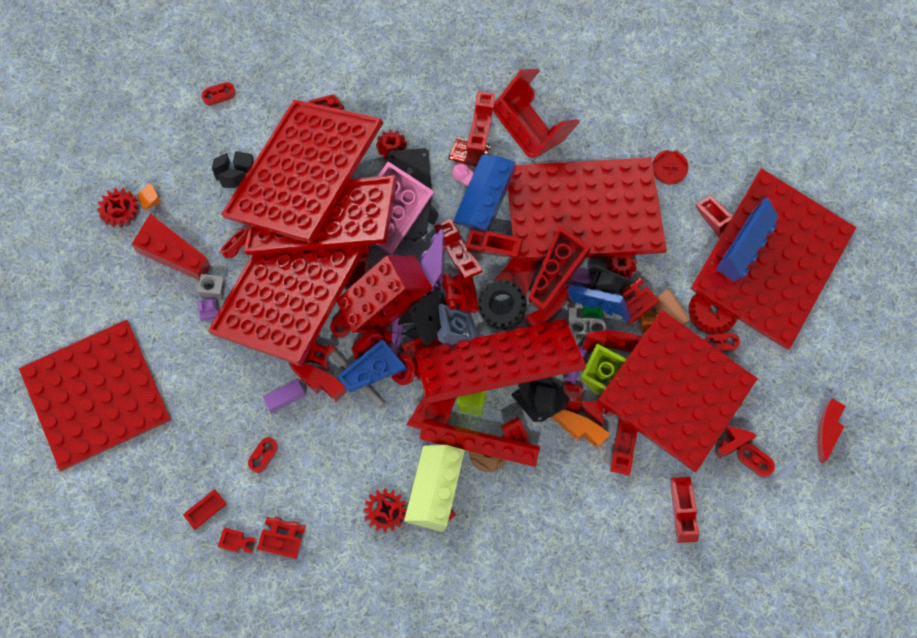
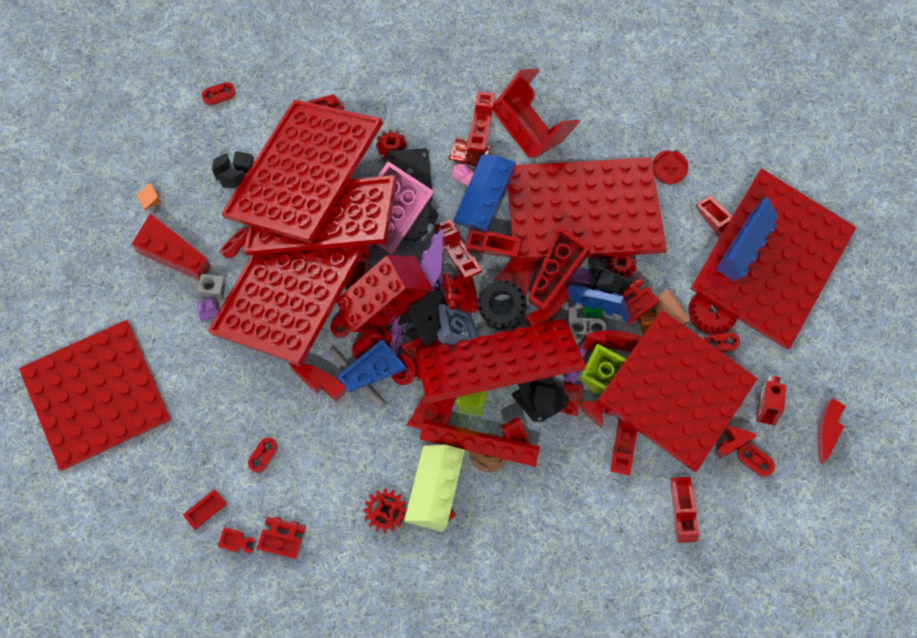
(118, 215): red gear -> none
(284, 396): medium lavender slope -> none
(312, 357): red piece -> none
(581, 427): orange slope -> none
(771, 401): none -> red torso

